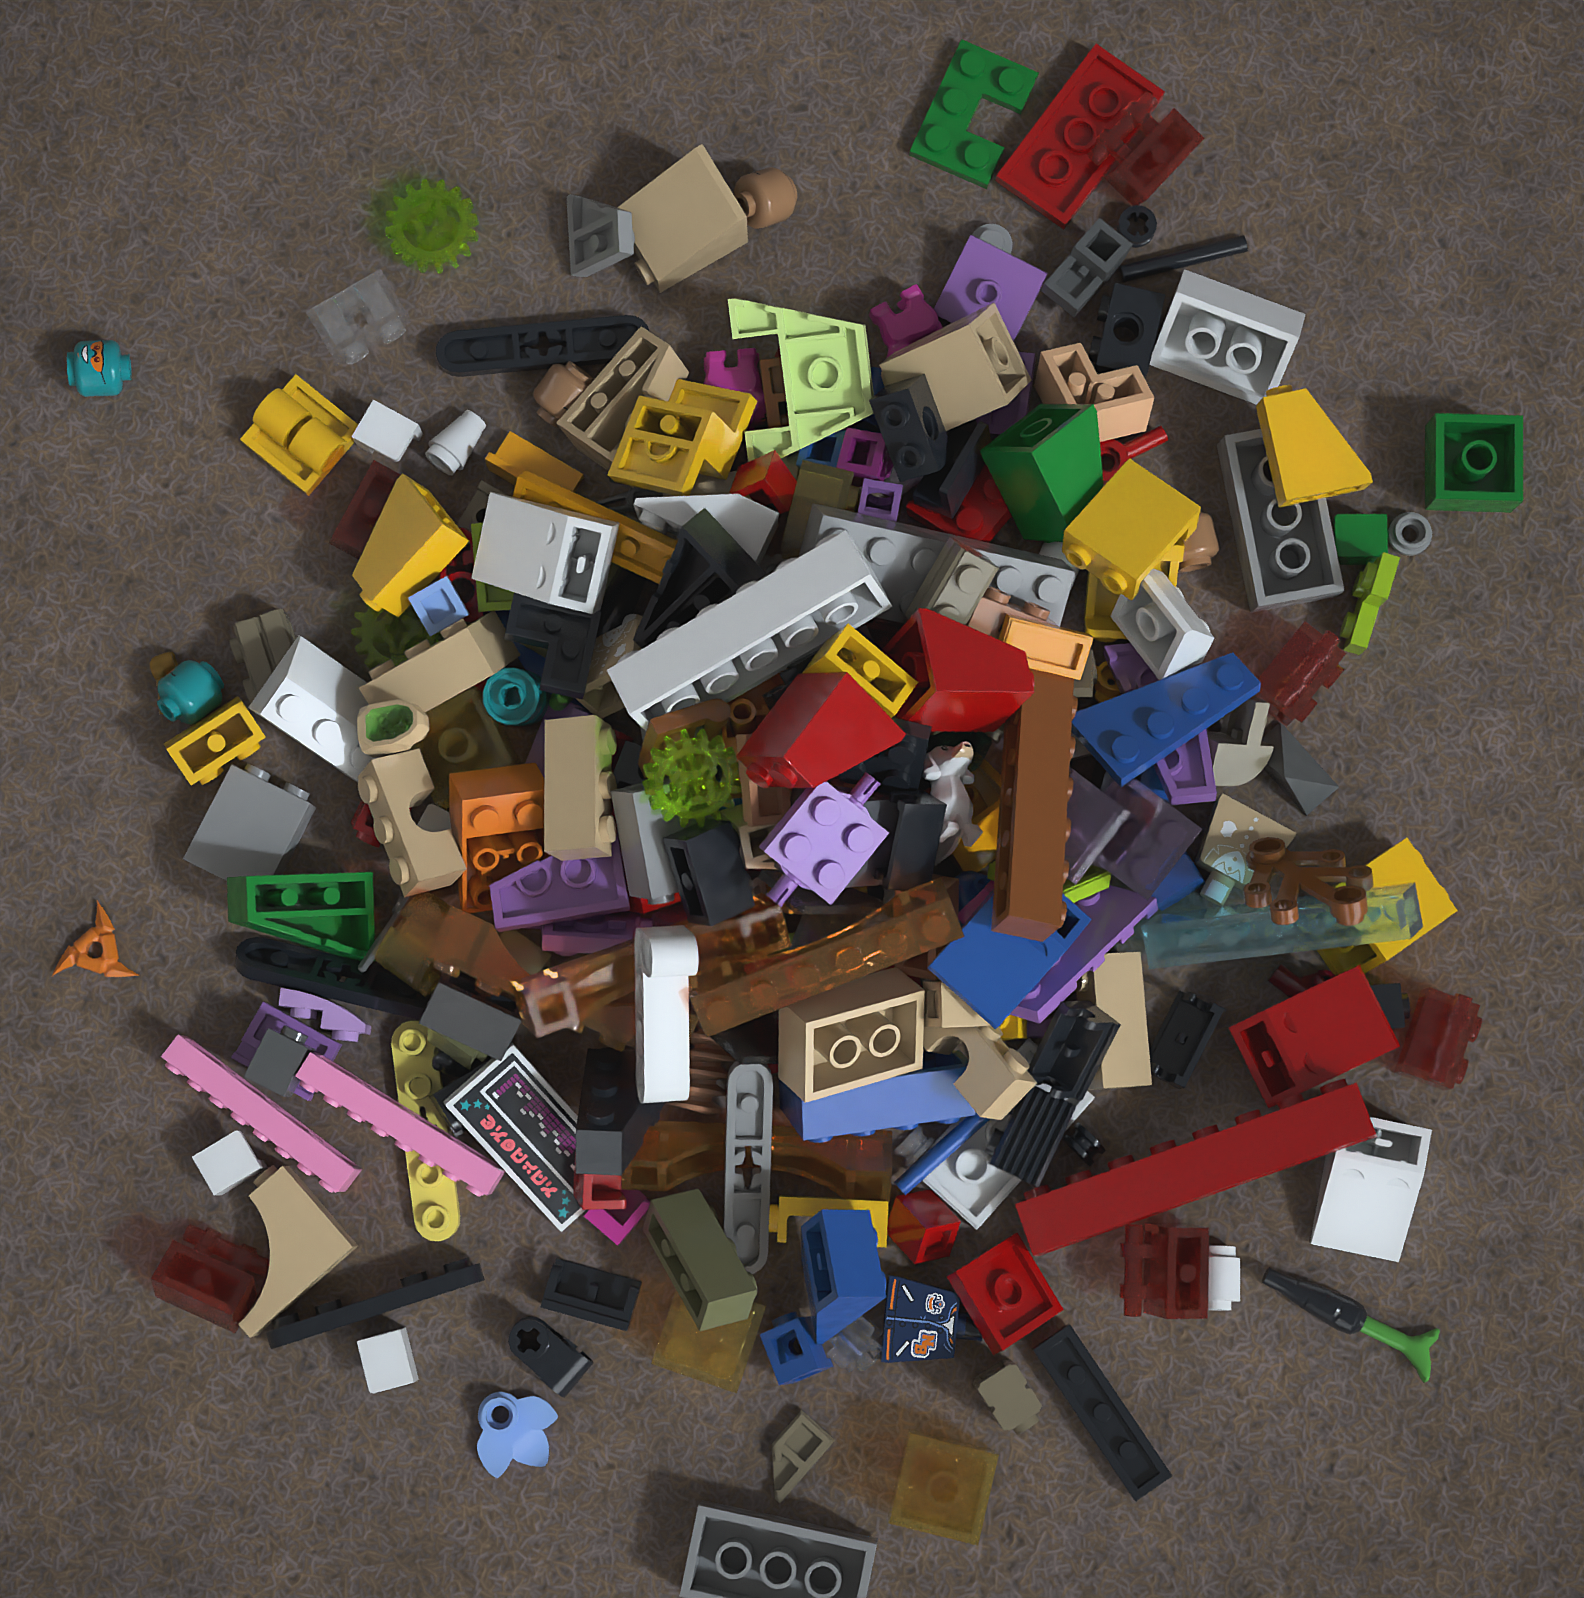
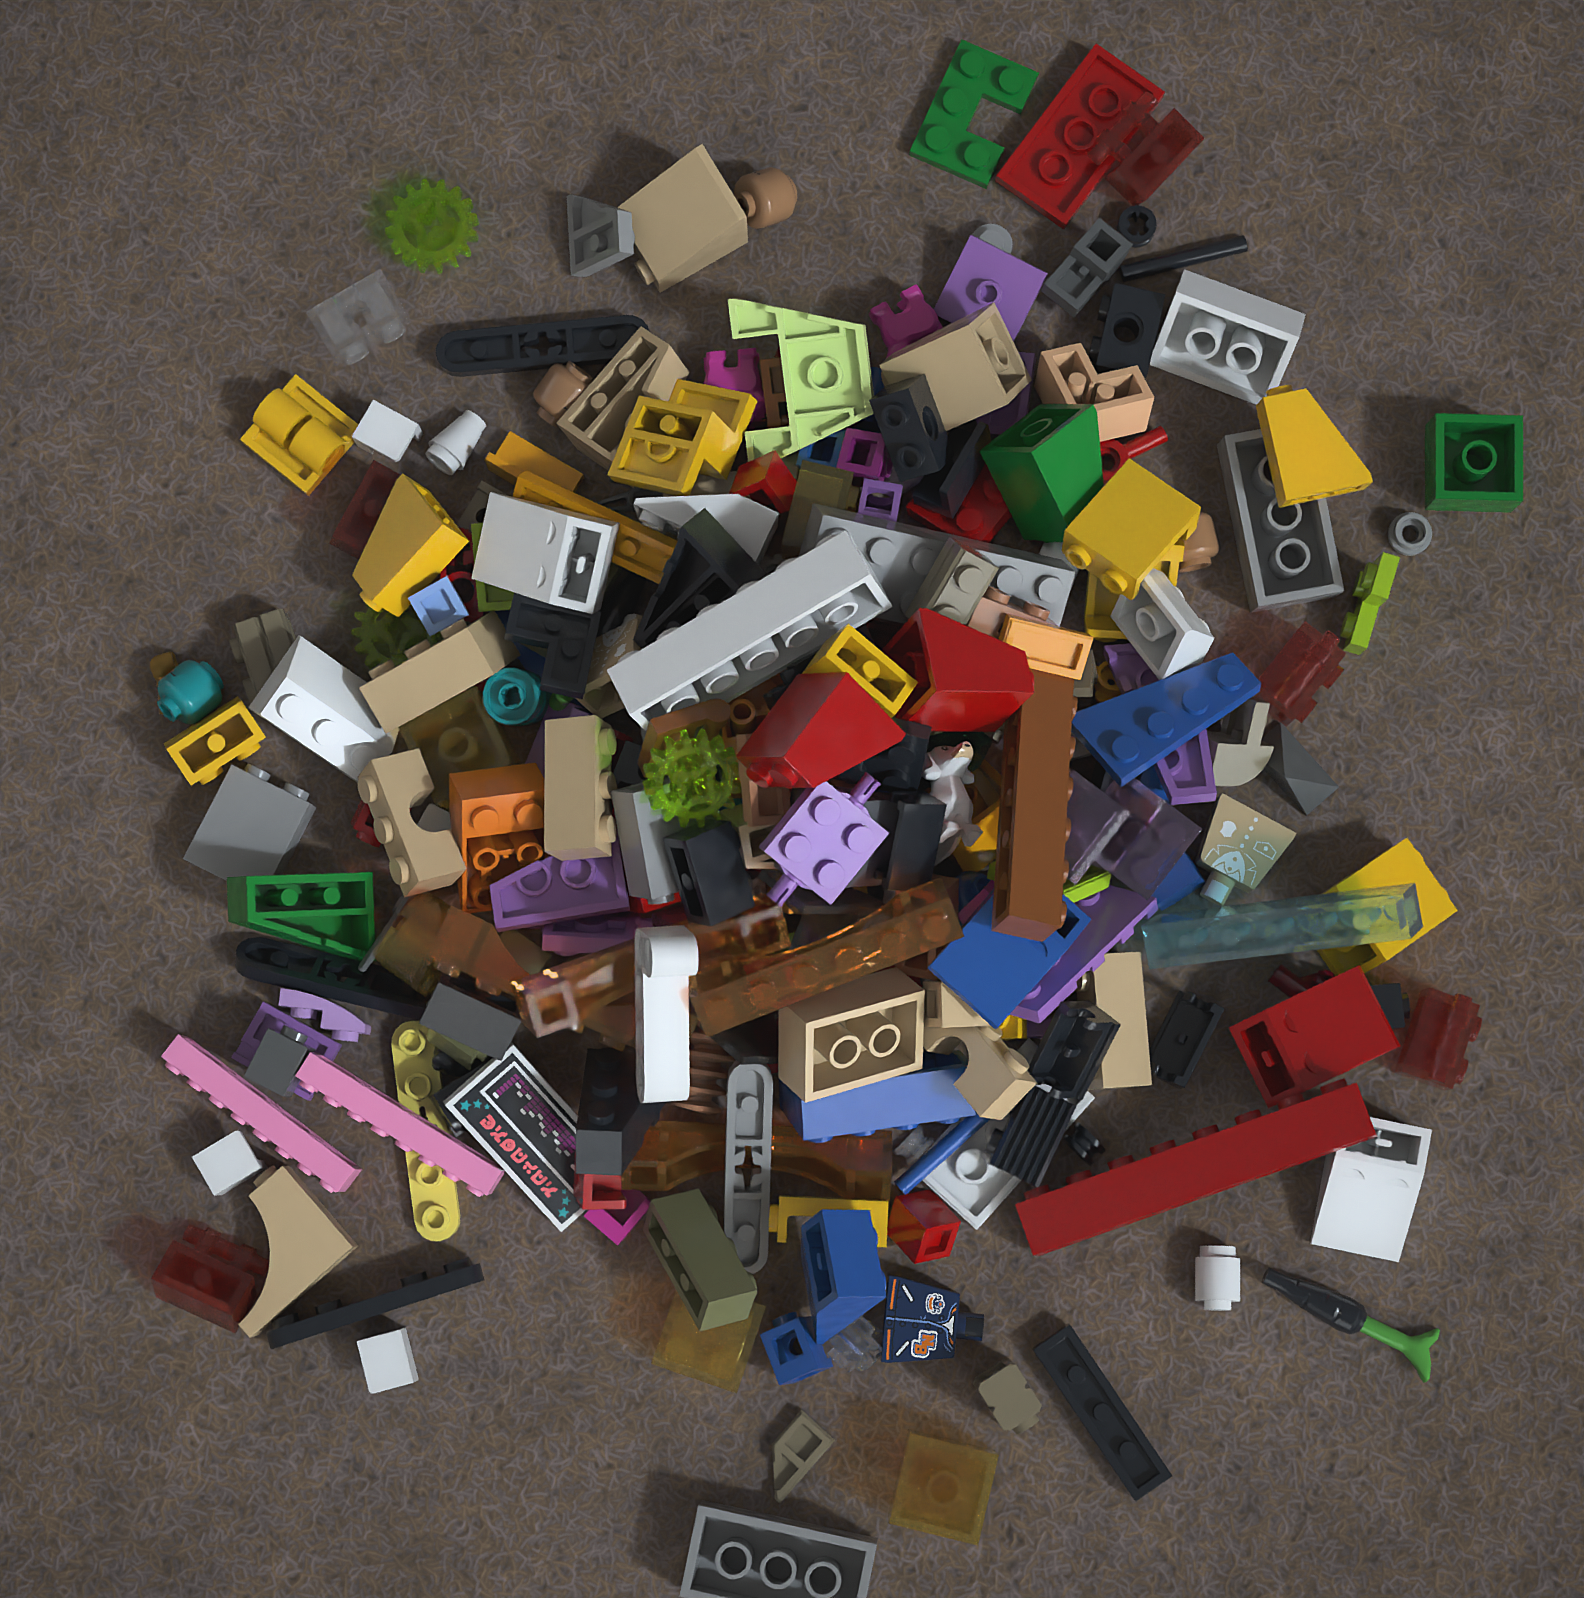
(98, 368): teal head -> none
(105, 964): orange piece -> none
(390, 727): rock -> none
(516, 1438): light blue plate -> none
(555, 1360): black piece -> none
(591, 1294): black hinge -> none
(1005, 1293): red plate -> none
(1173, 1270): clear red brick -> none
(1271, 857): dark orange plant -> none
(1360, 537): green panel -> none

